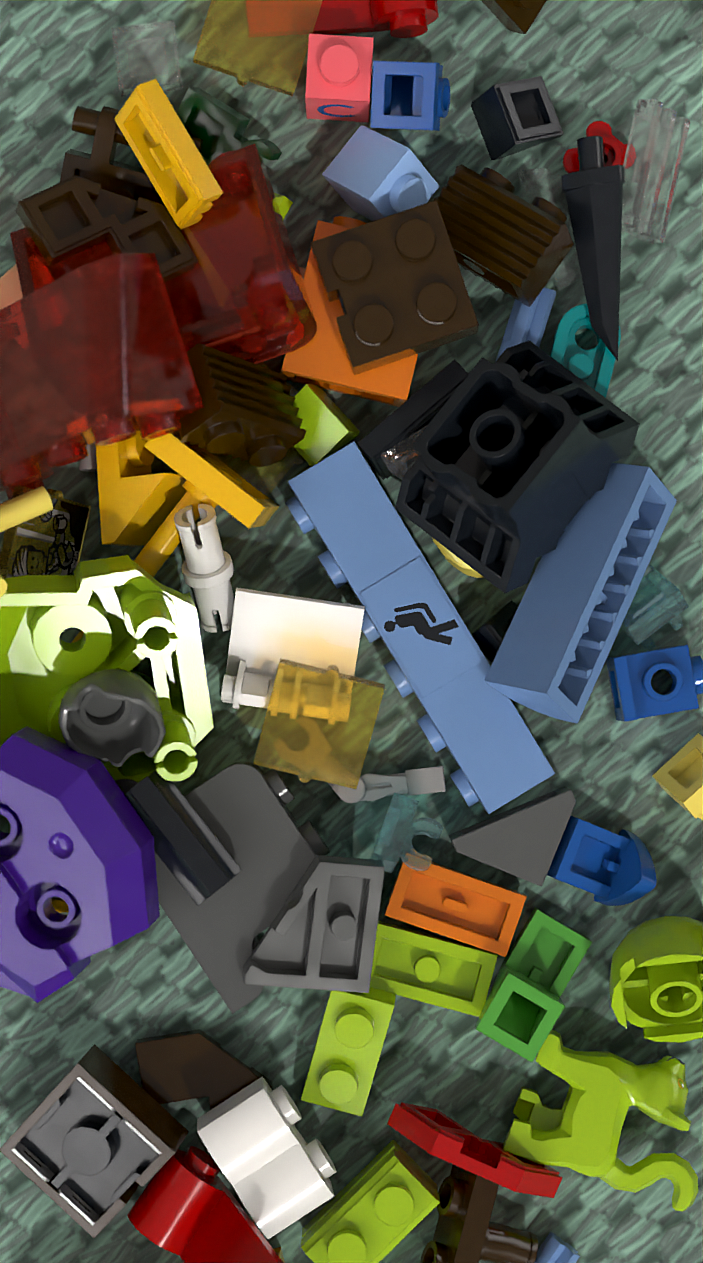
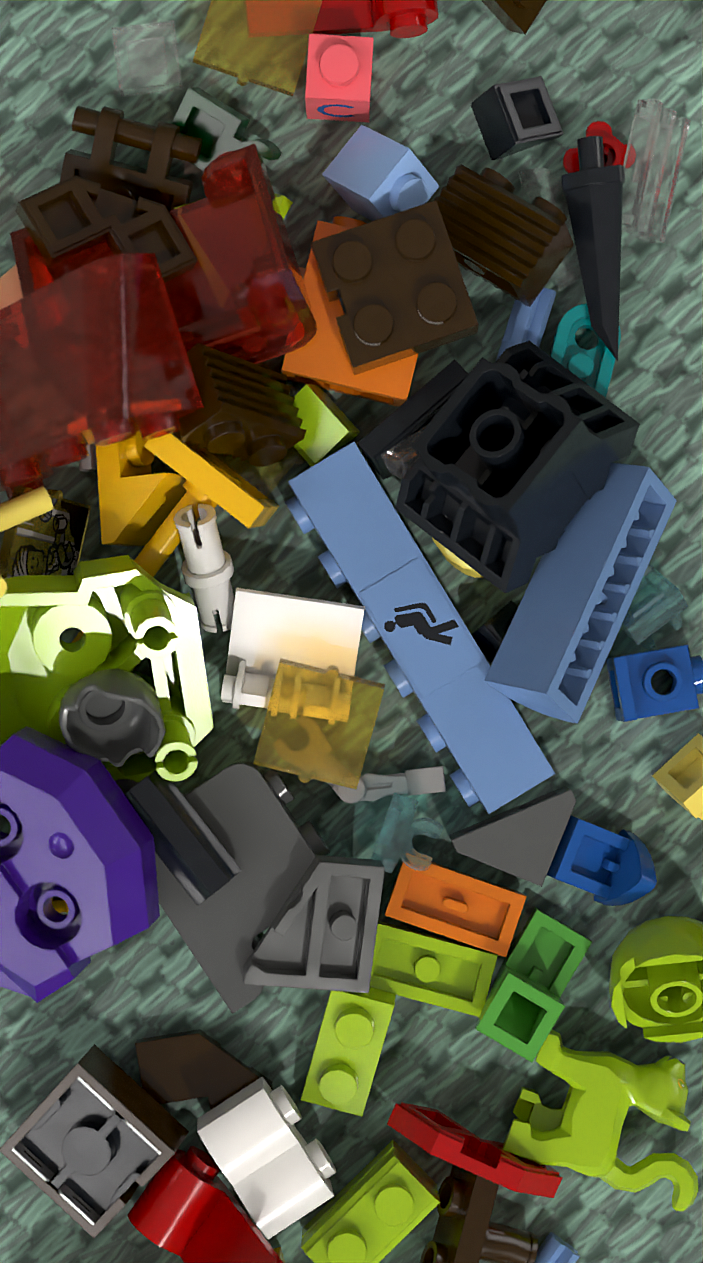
(167, 154): yellow tile -> none
(408, 95): blue brick -> none

